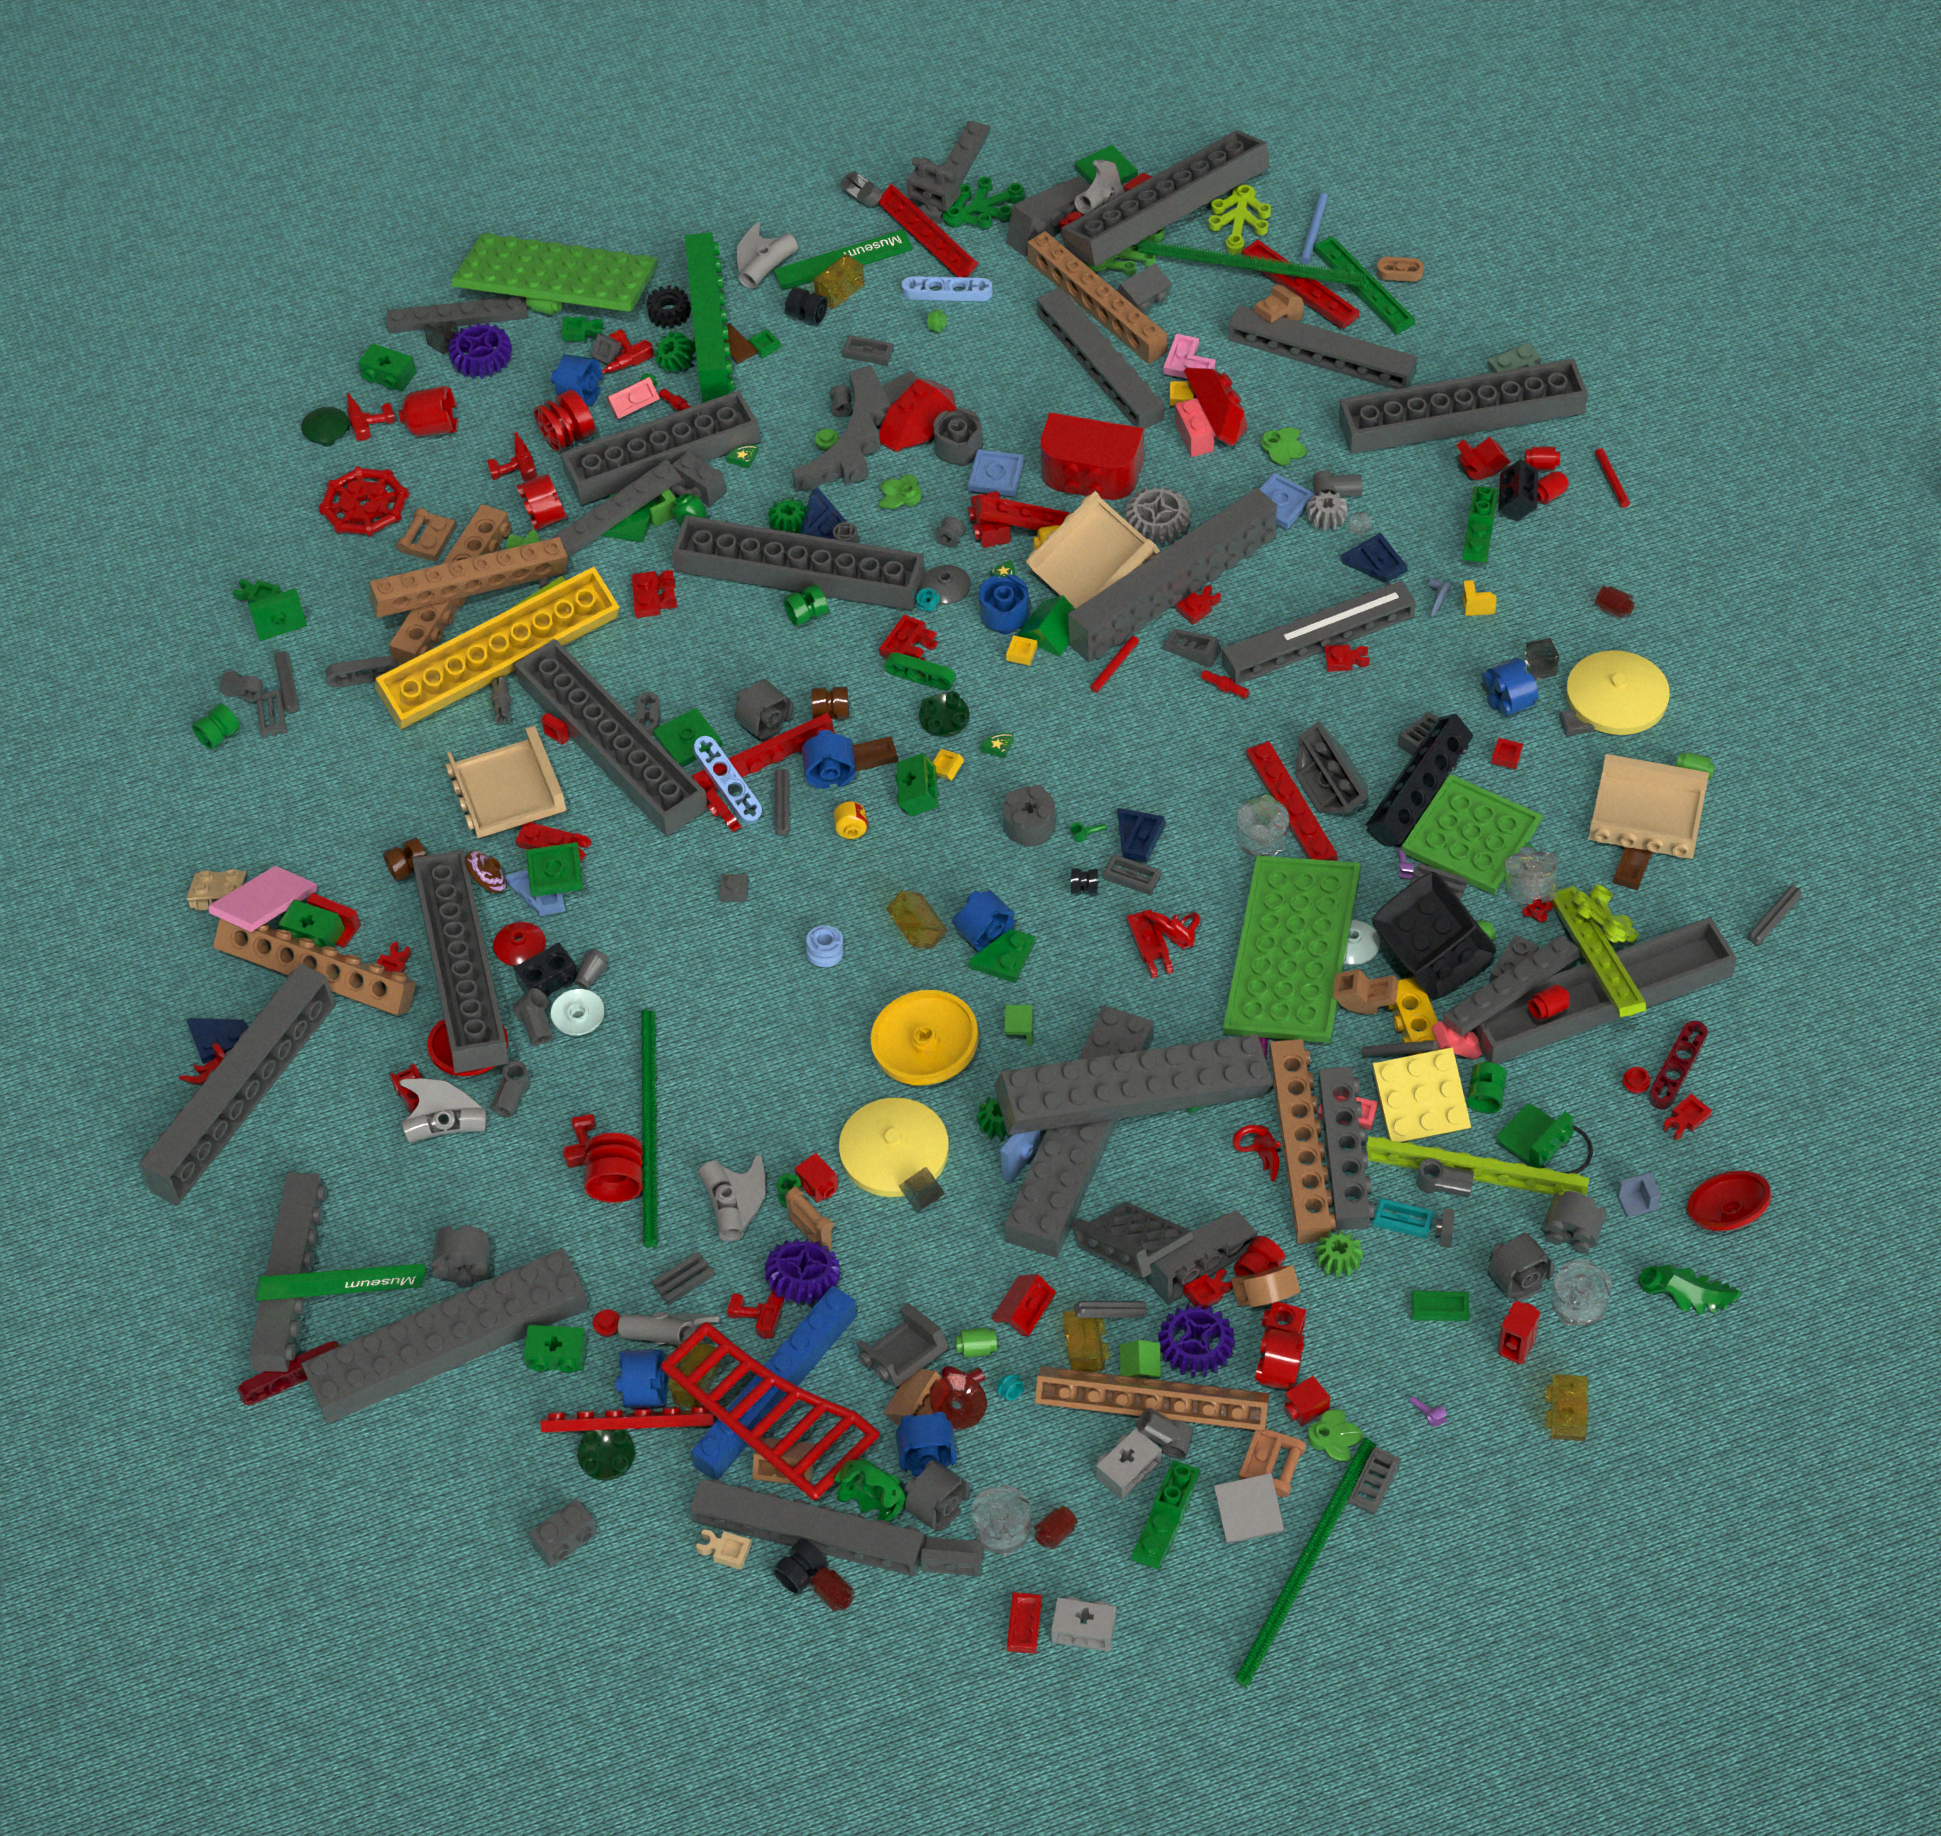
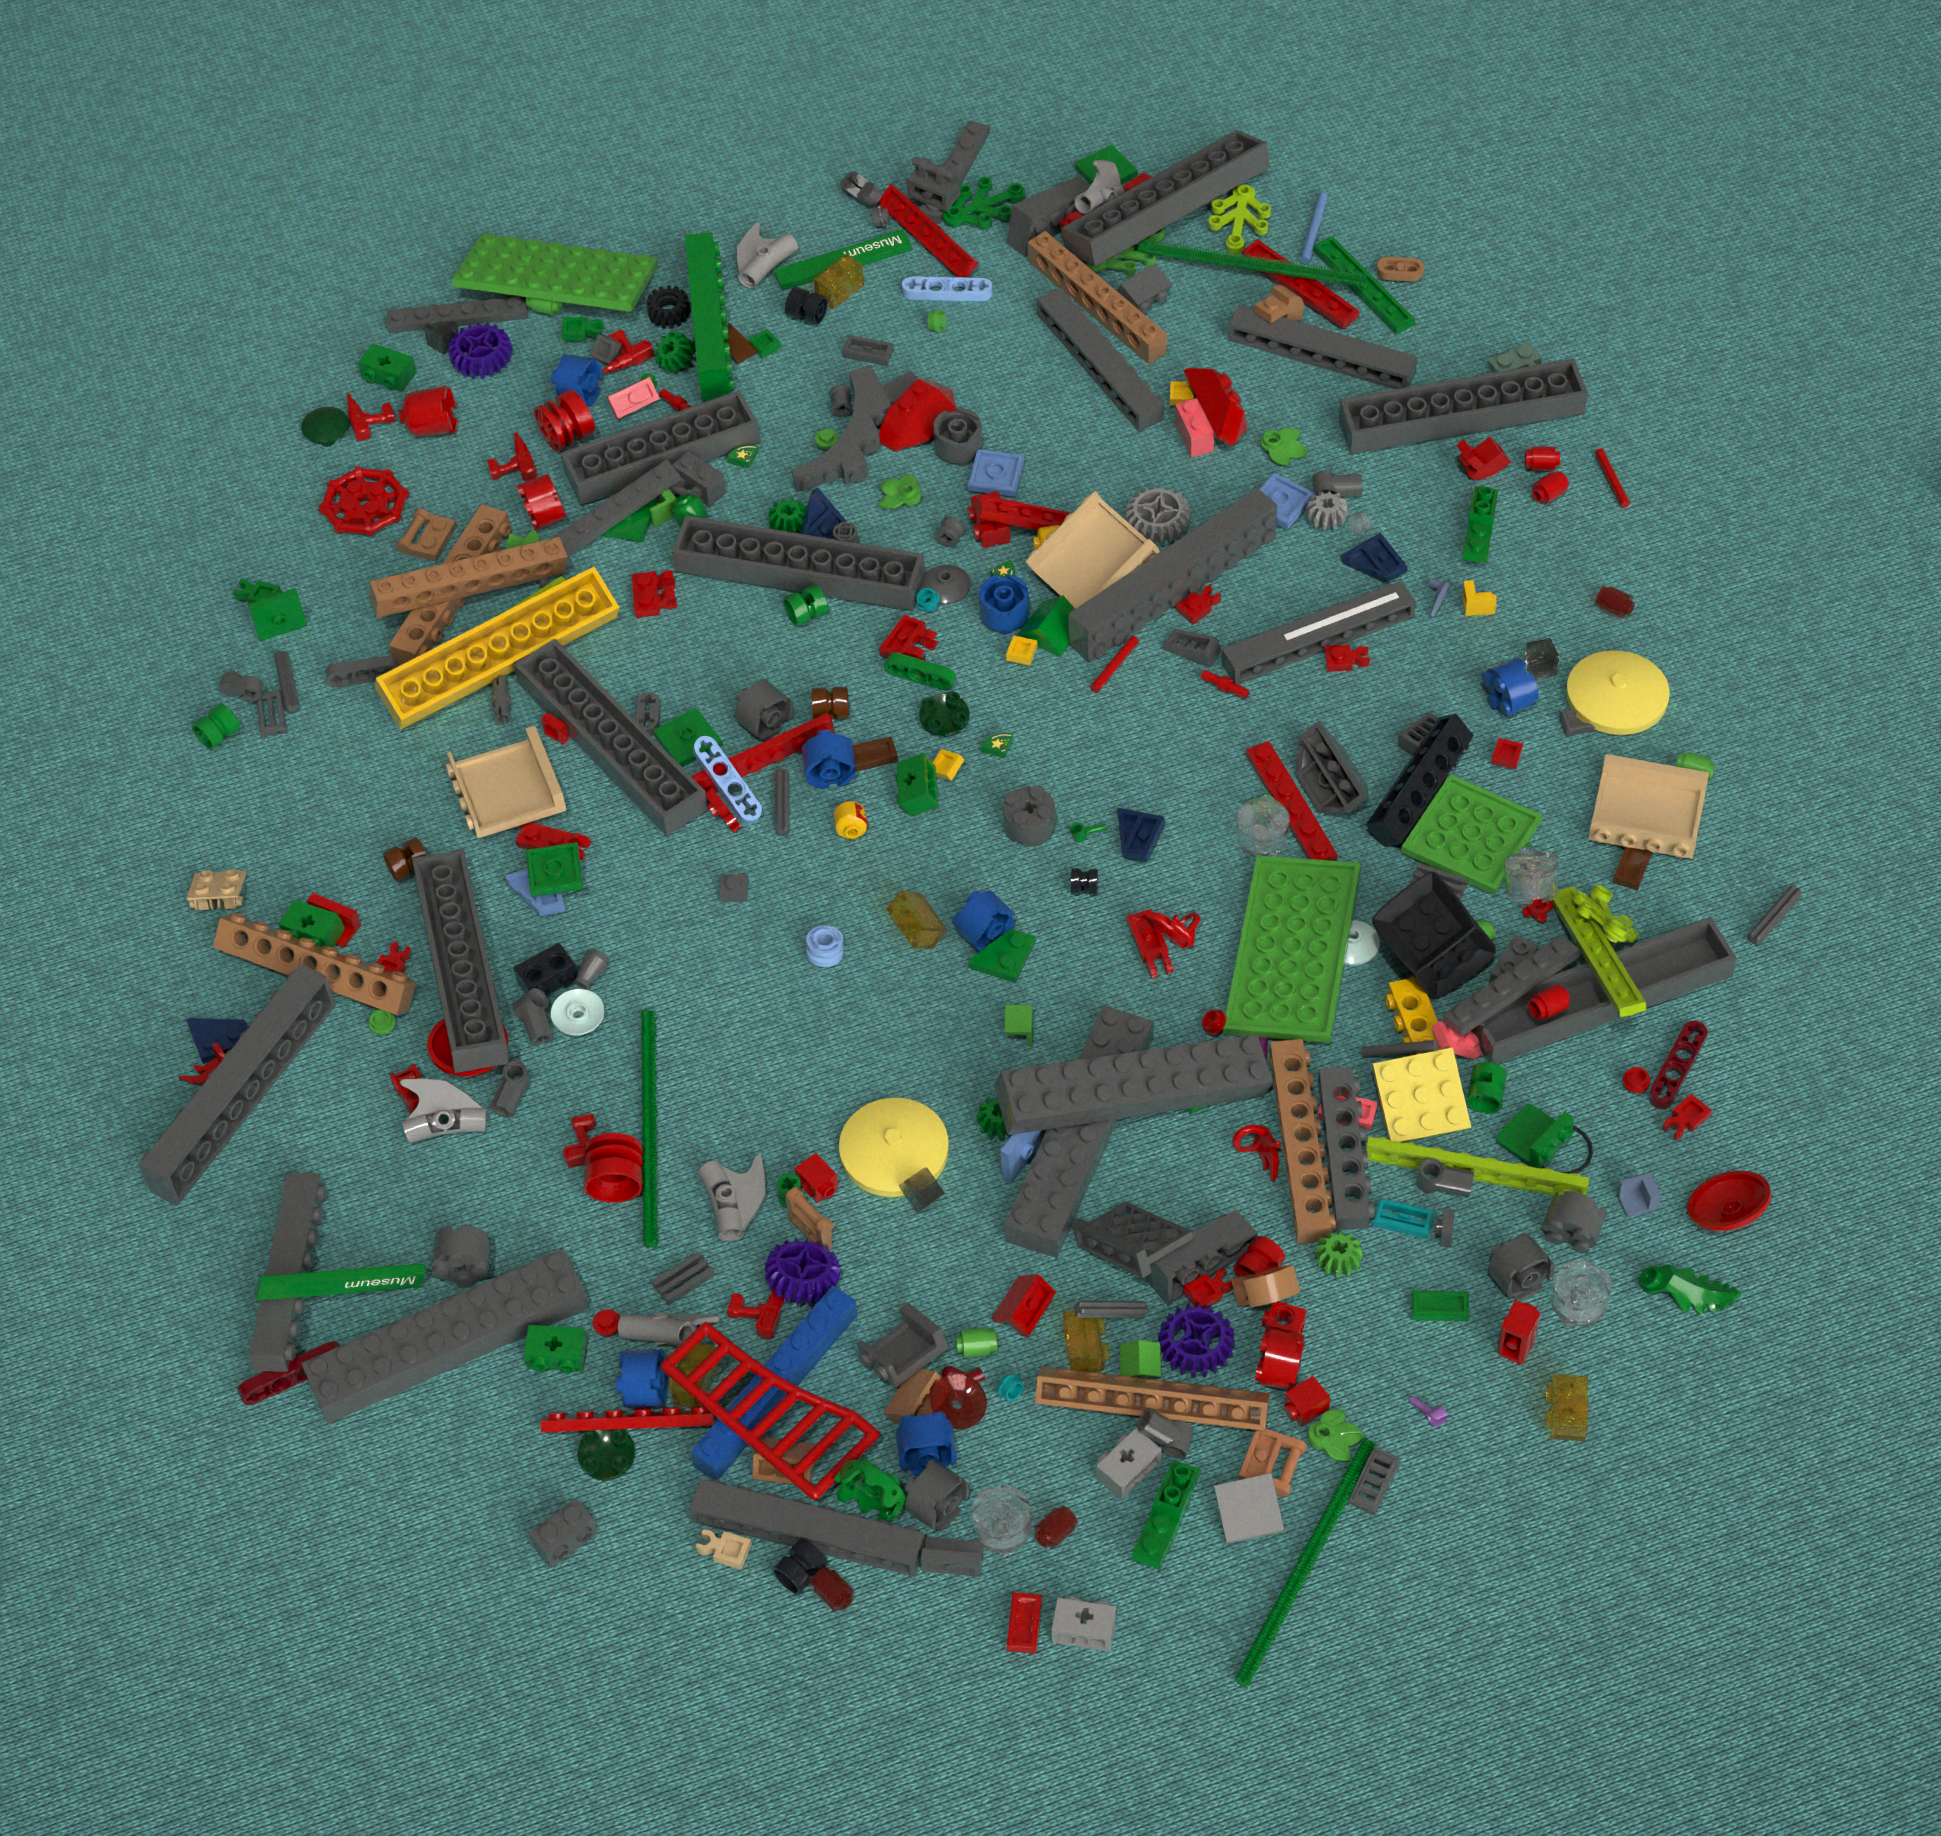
(262, 898): bright pink tile -> none
(382, 1022): none -> bright green plate
(486, 871): reddish brown dish -> none
(514, 952): red dish -> none
(880, 216): none -> dark grey plate
(924, 1037): yellow dish -> none
(1091, 456): red brick -> none
(1130, 878): dark grey tile -> none
(1183, 356): bright pink plate -> none
(1214, 1021): none -> red plate
(1362, 995): medium nougat brick -> none
(1406, 869): medium lavender hand -> none
(1518, 490): black brick -> none

